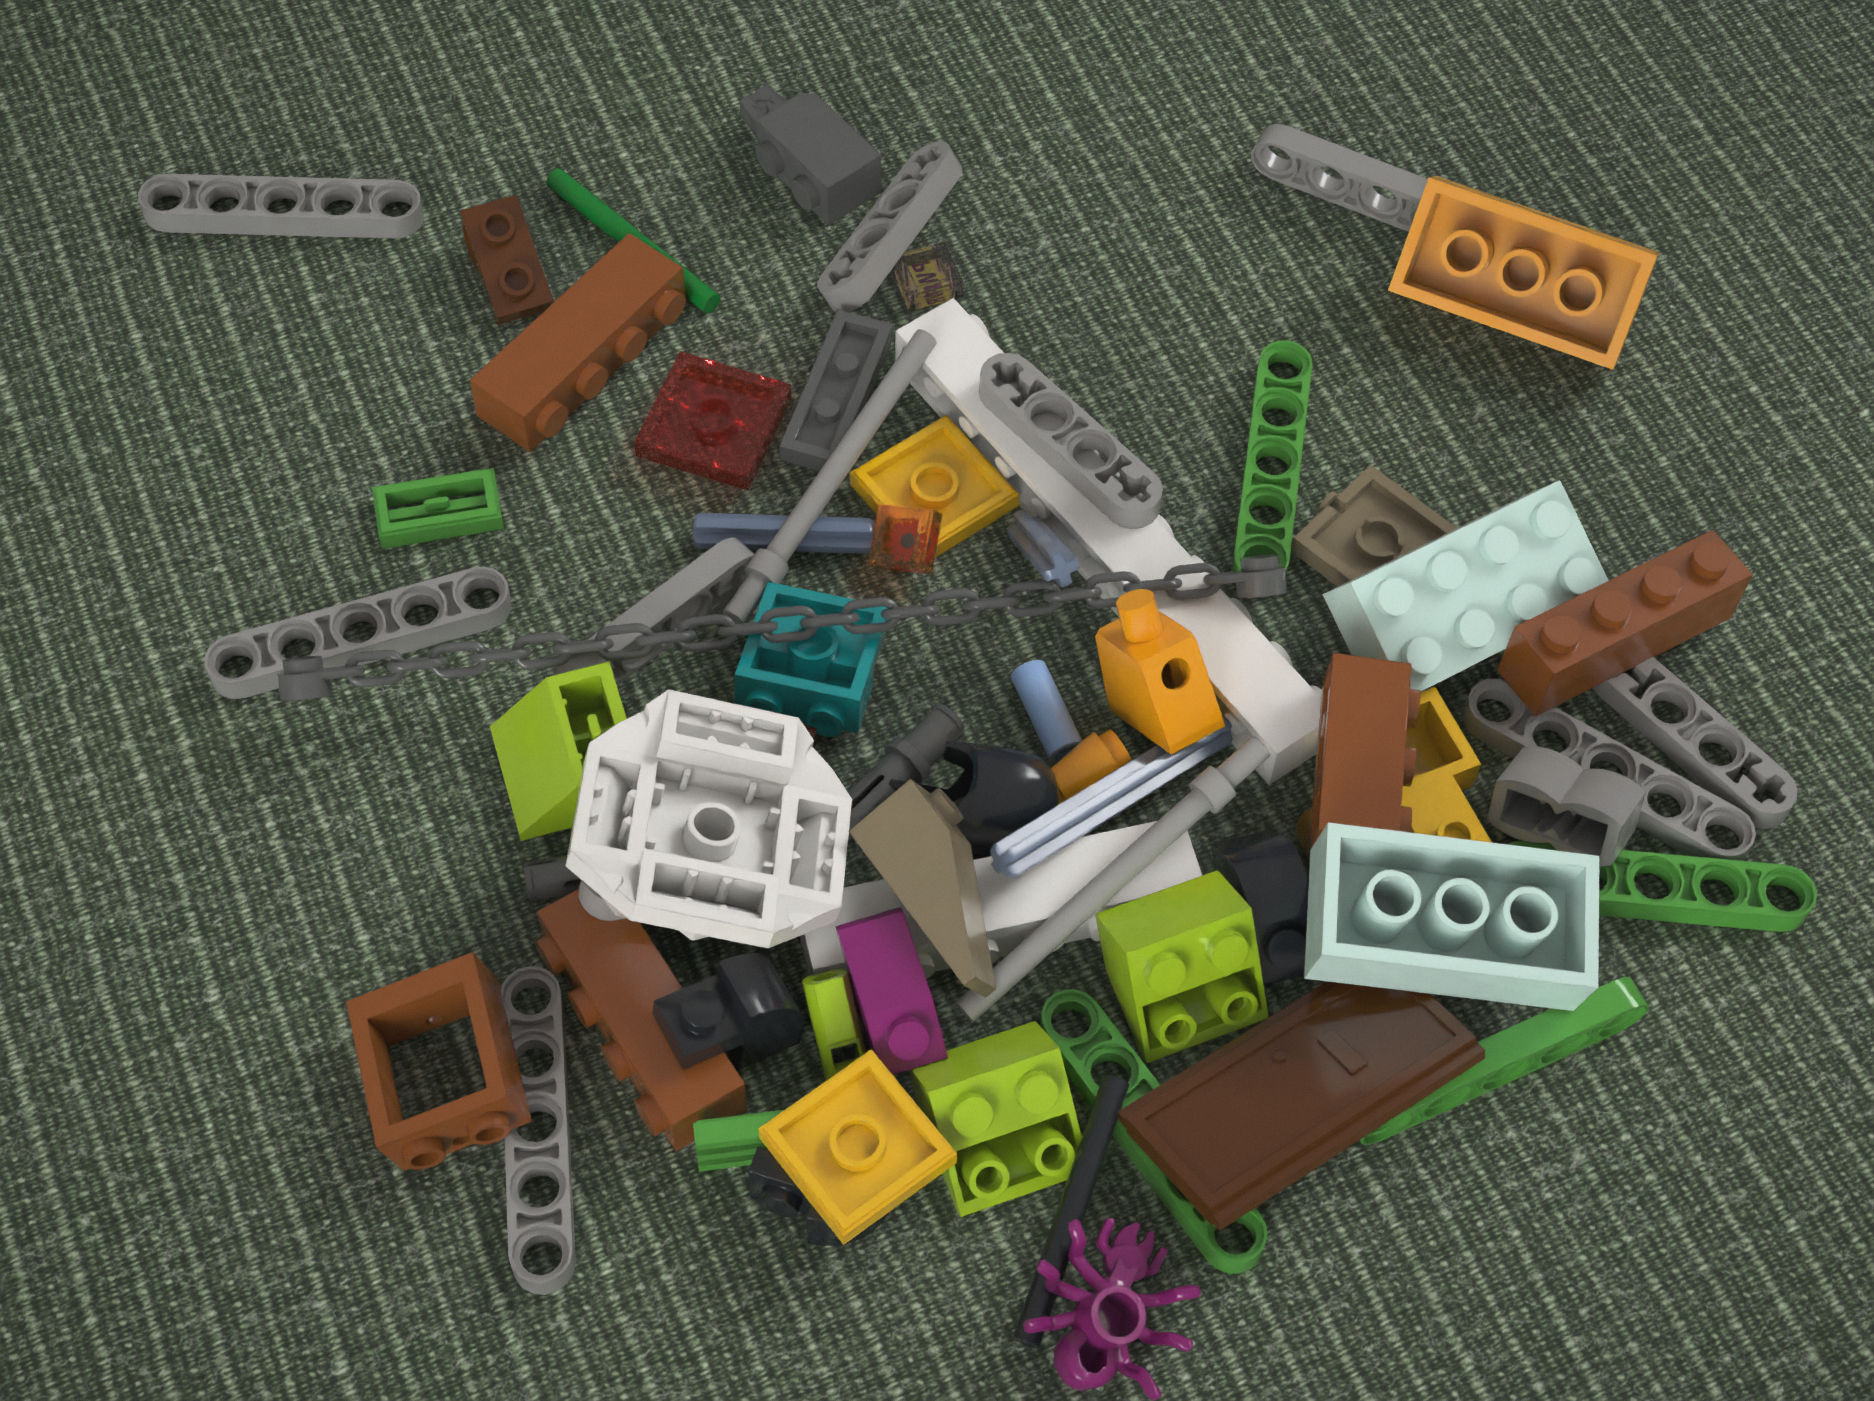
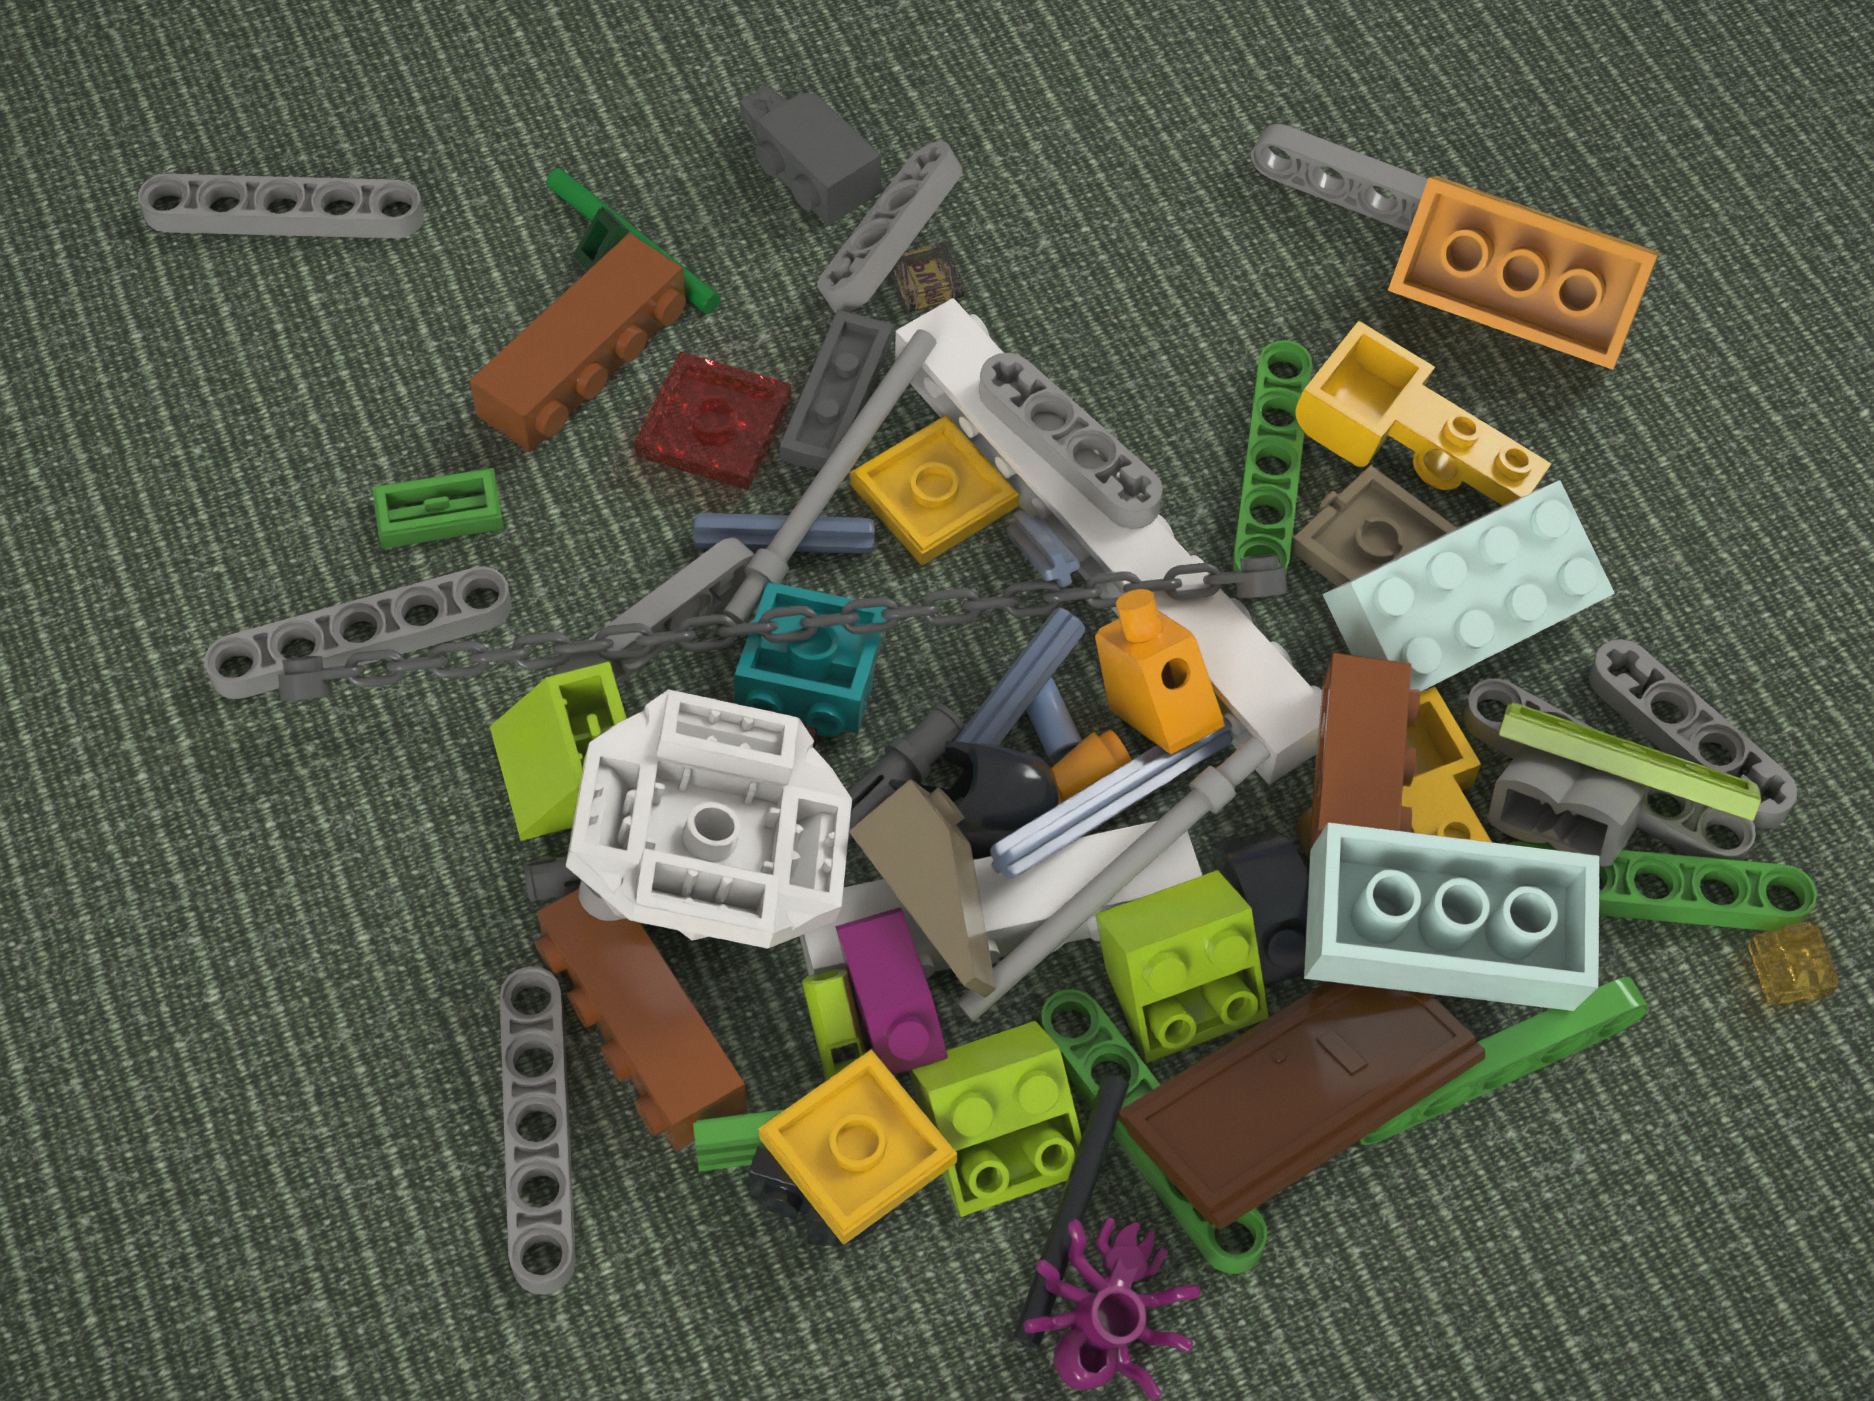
(415, 1007): dark orange window -> none
(506, 259): reddish brown plate -> none
(599, 238): none -> dark green slope
(735, 1011): black brick -> none
(905, 539): clear orange tile -> none
(1024, 679): none -> sand blue axle
(1379, 391): none -> yellow plate
(1623, 622): dark orange brick -> none
(1631, 760): none -> lime tile
(1793, 963): none -> clear yellow tile

